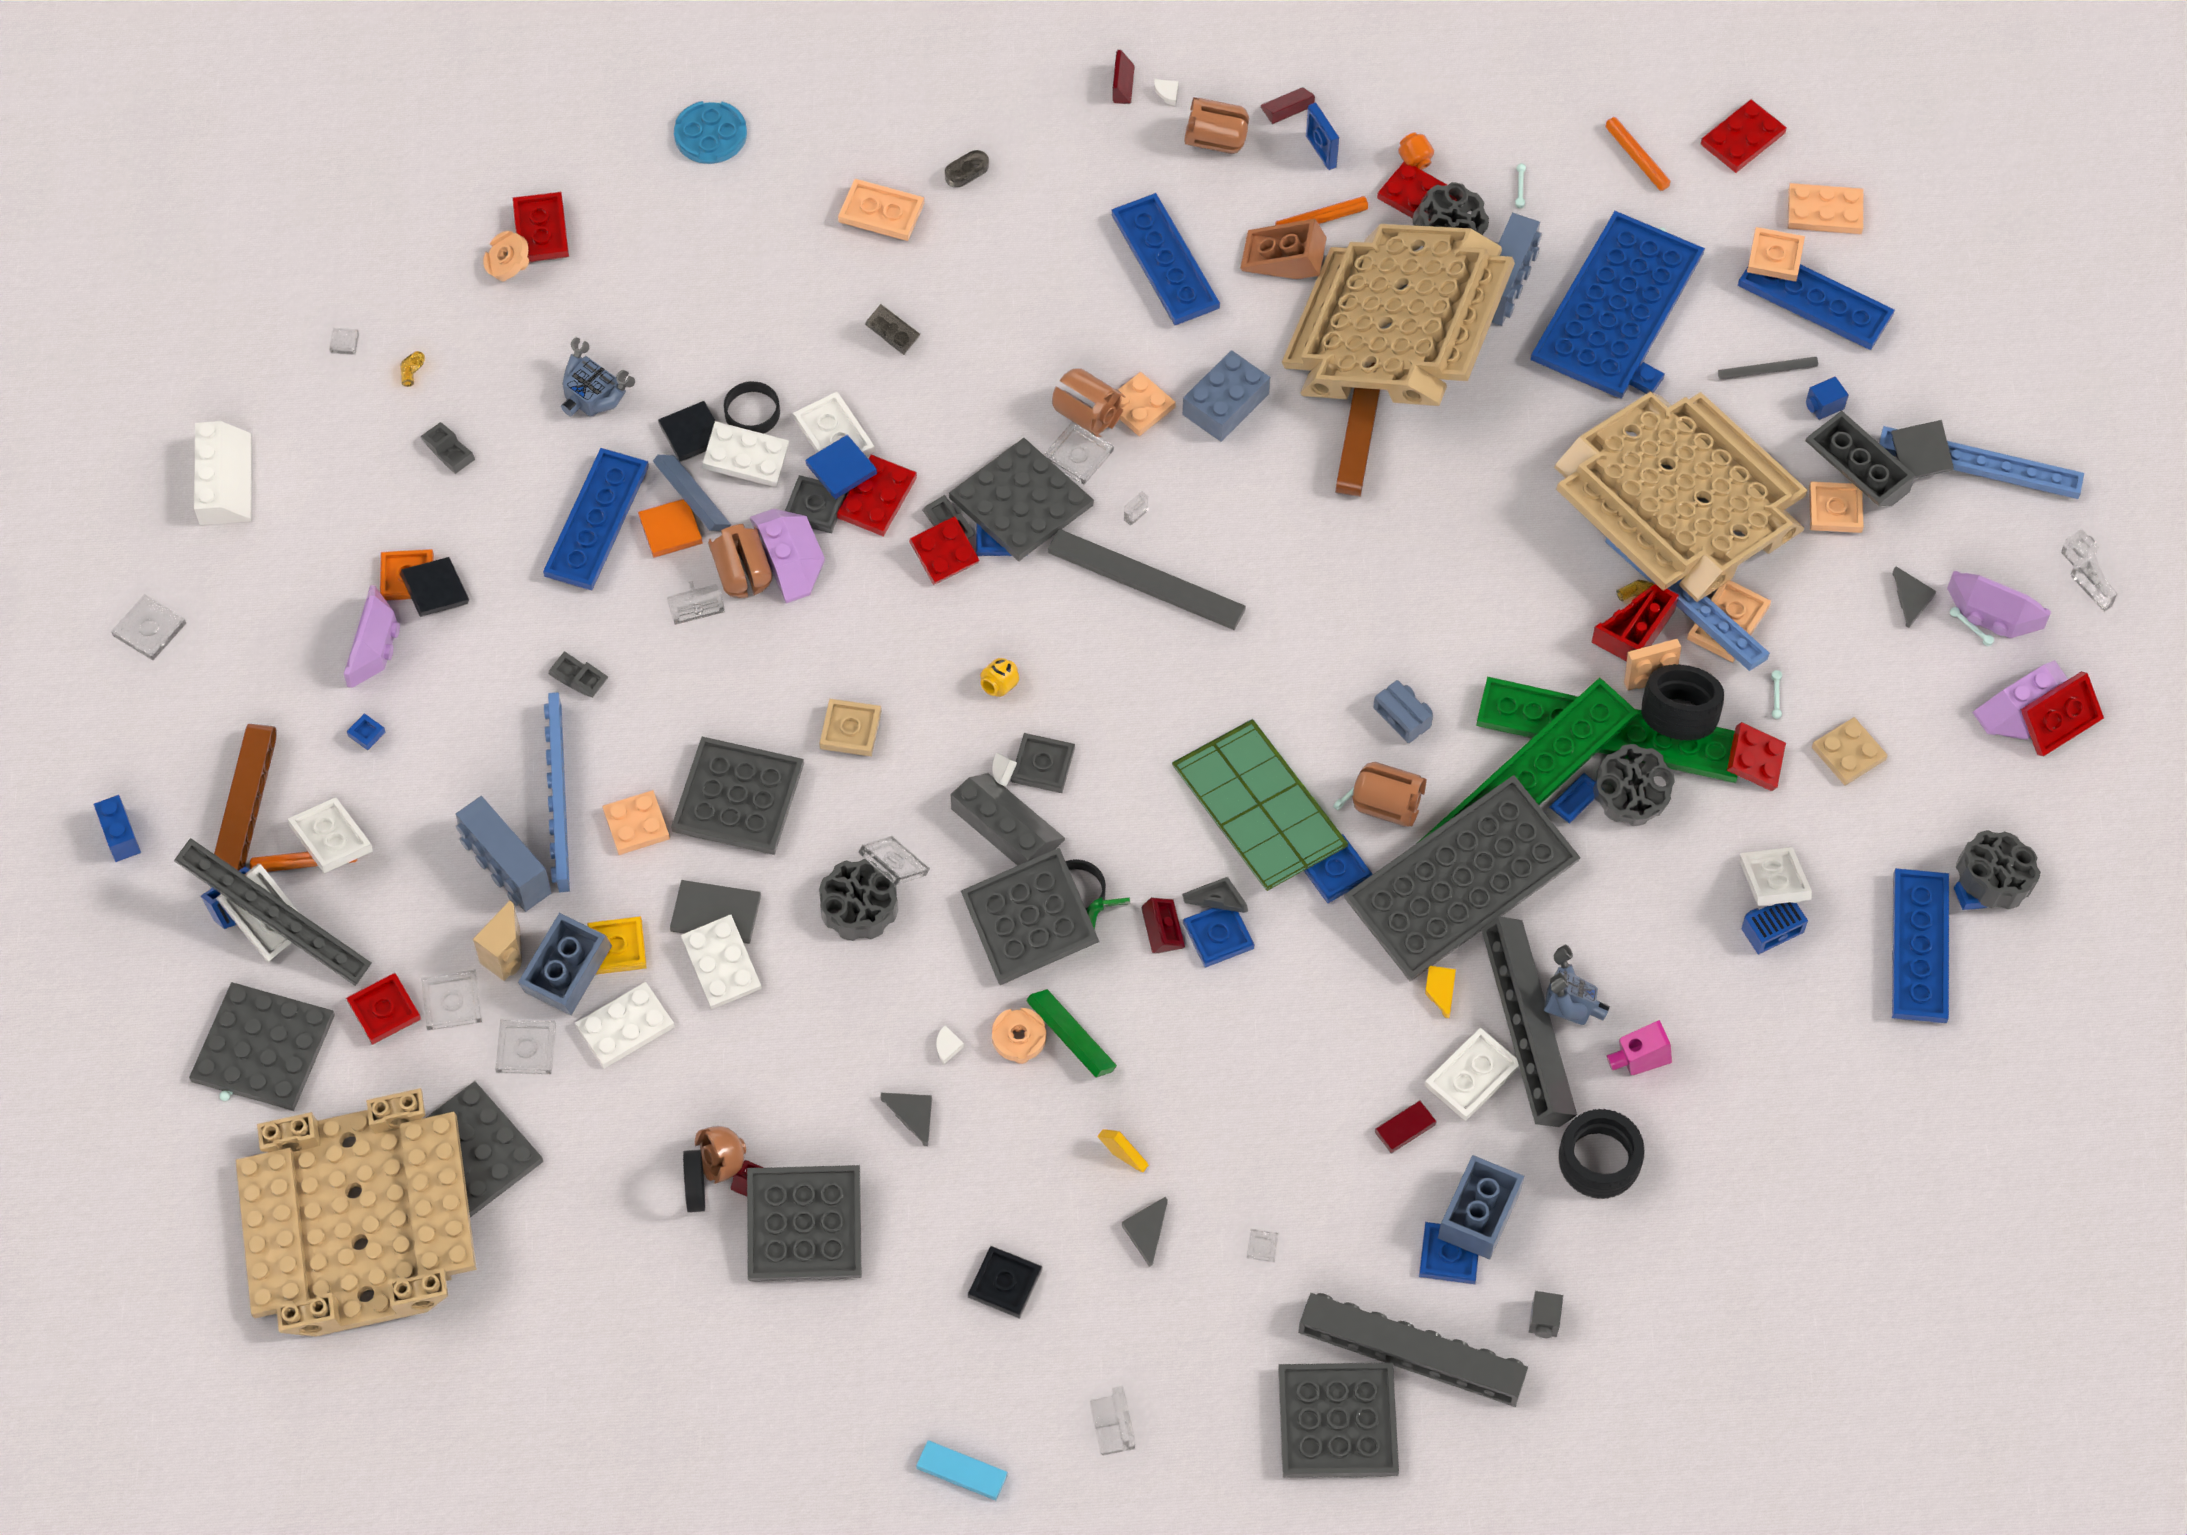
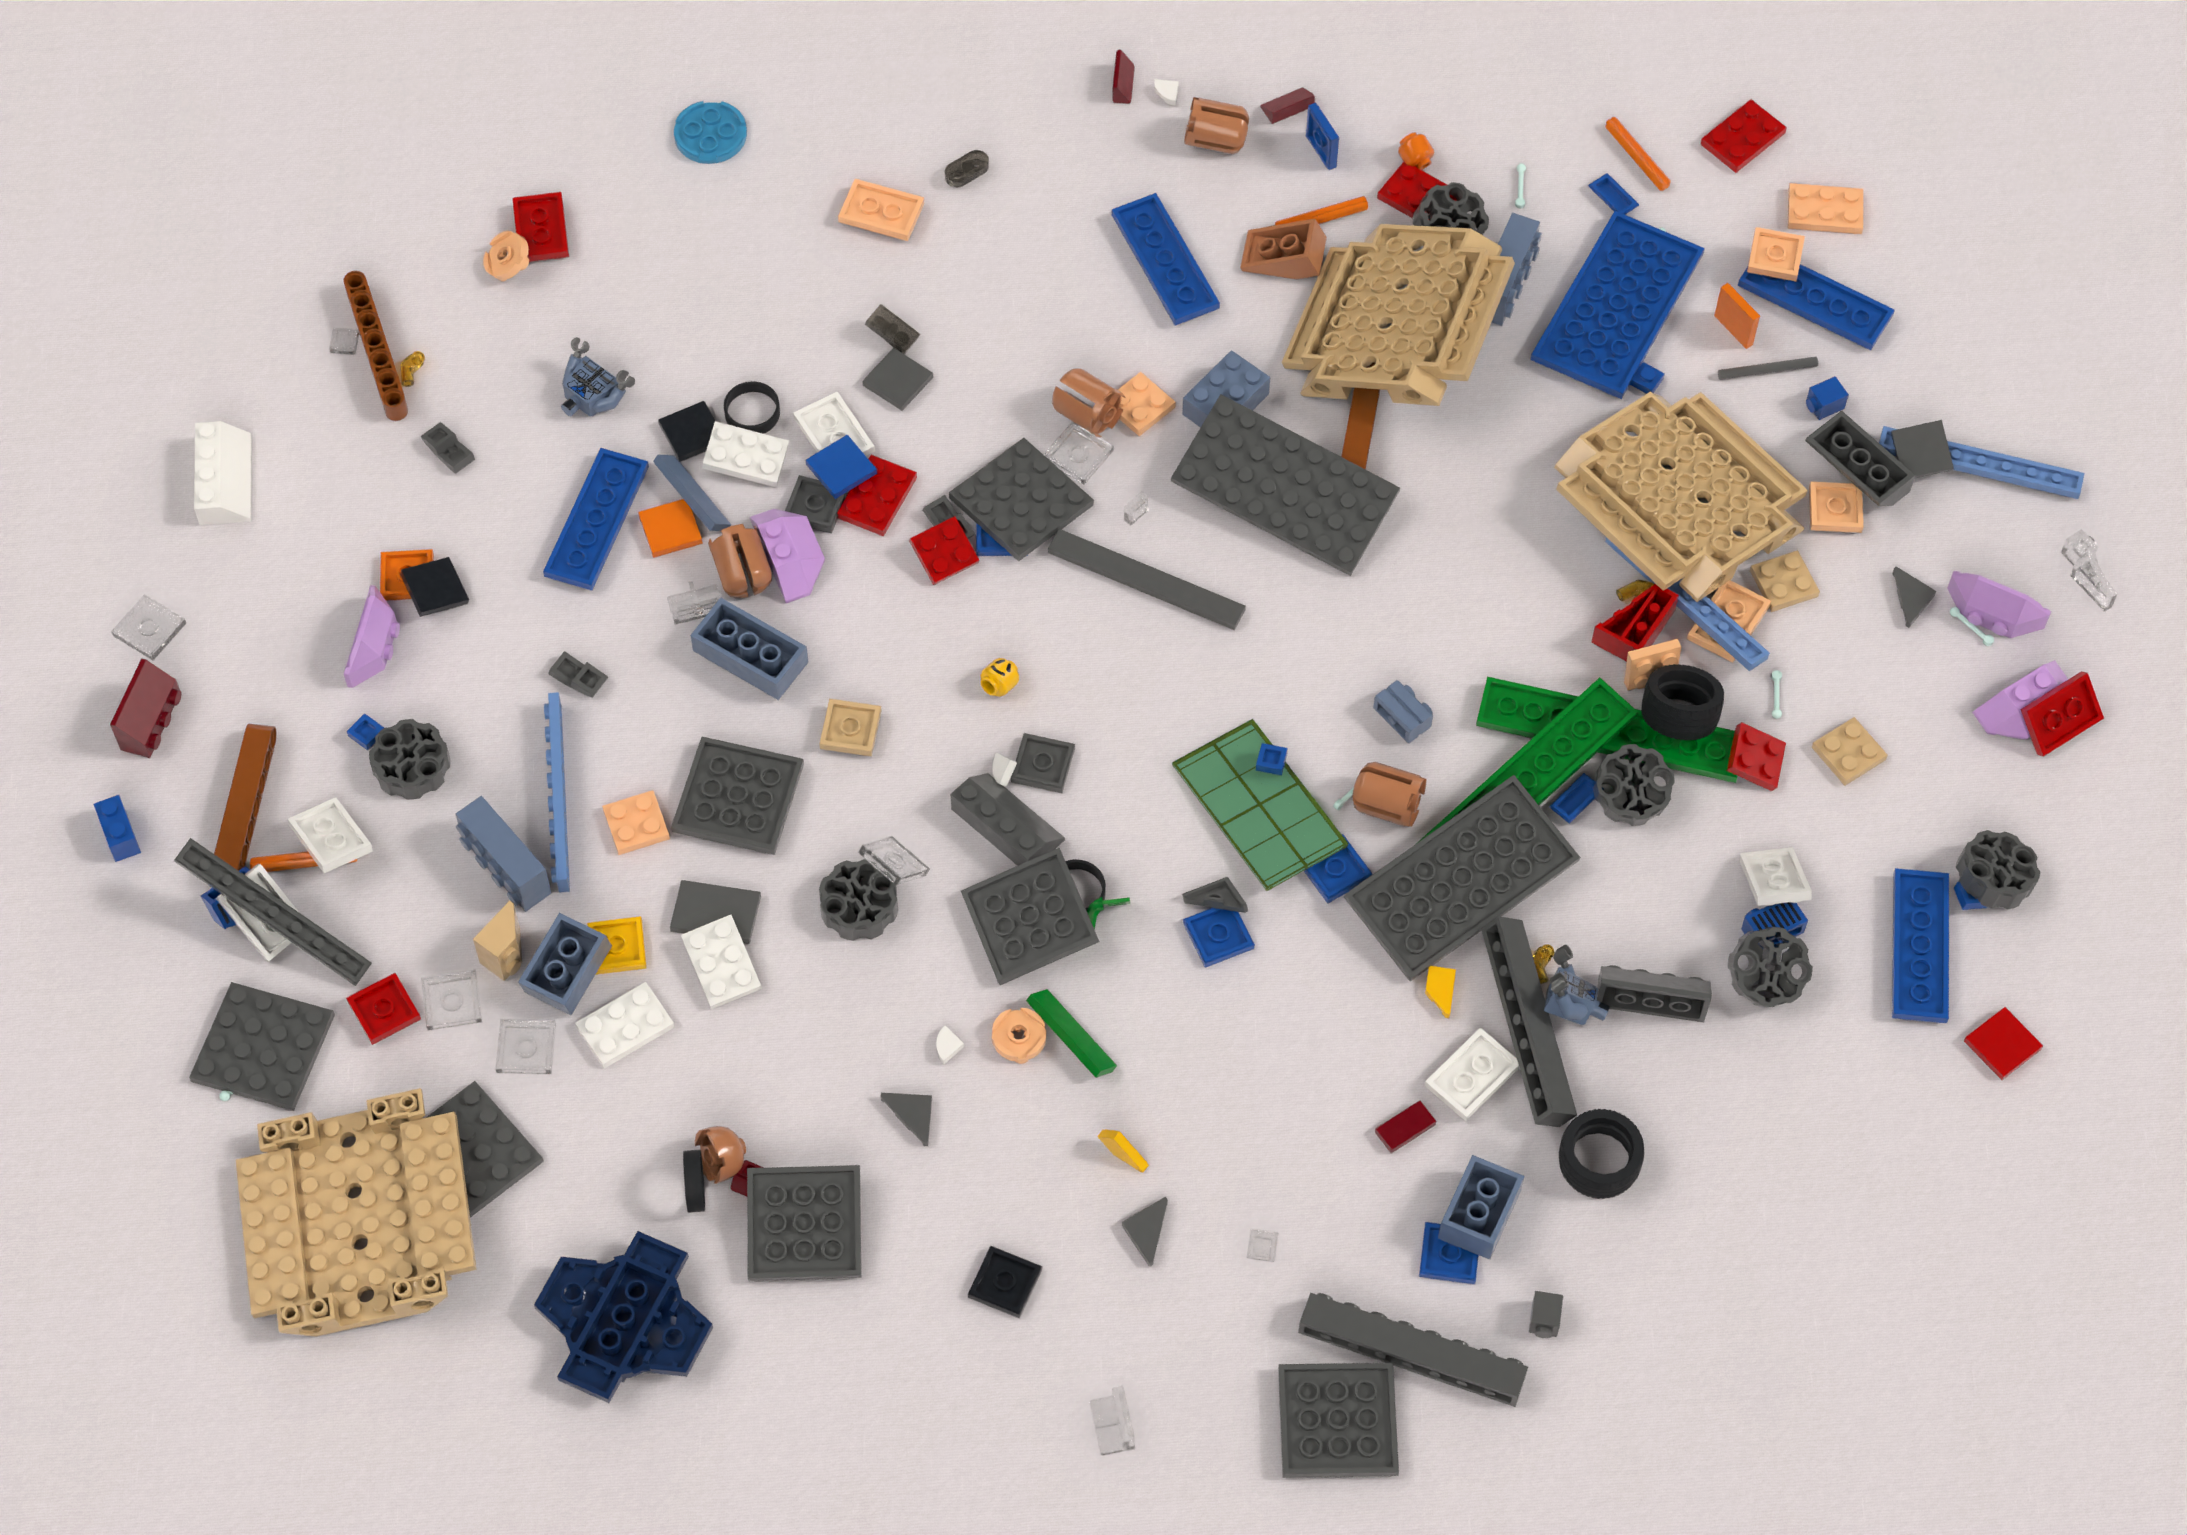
(145, 709): none -> dark red slope
(373, 334): none -> dark orange beam
(409, 759): none -> dark grey connector
(623, 1317): none -> dark blue plate
(749, 648): none -> sand blue brick
(897, 379): none -> dark grey tile
(962, 1470): medium azure tile -> none
(1162, 925): dark red slope -> none
(1271, 759): none -> blue plate
(1285, 484): none -> dark grey plate
(1541, 958): none -> clear yellow arm
(1613, 194): none -> blue tile
(1642, 1050): dark pink torso -> none
(1654, 993): none -> dark grey slope
(1737, 315): none -> orange tile
(1767, 980): none -> dark grey connector
(1784, 580): none -> tan plate
(2003, 1043): none -> red tile

